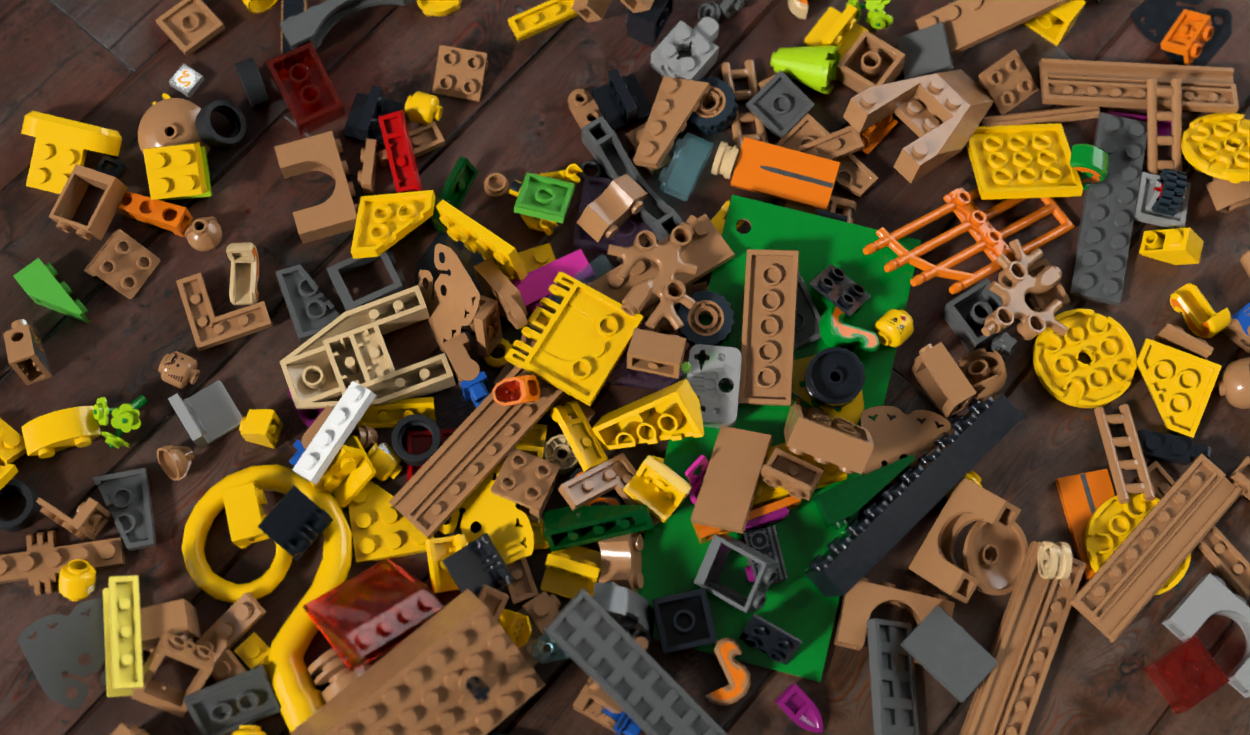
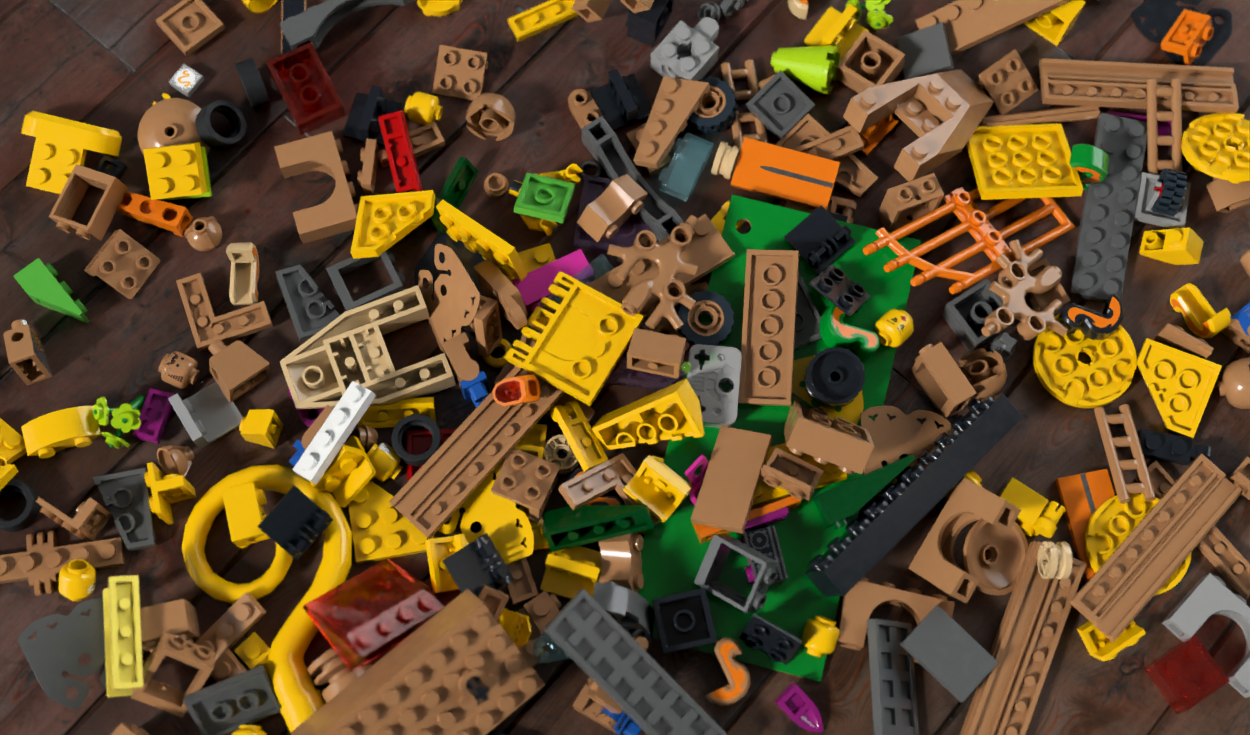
(154, 416): none -> magenta plate
(166, 491): none -> yellow bracket
(236, 368): none -> medium nougat torso
(491, 116): none -> medium nougat cylinder
(820, 239): none -> black hinge
(820, 636): none -> yellow head
(910, 199): none -> medium nougat window
(1034, 514): none -> yellow hinge
(1091, 323): none -> black animal
(1100, 646): none -> yellow bracket

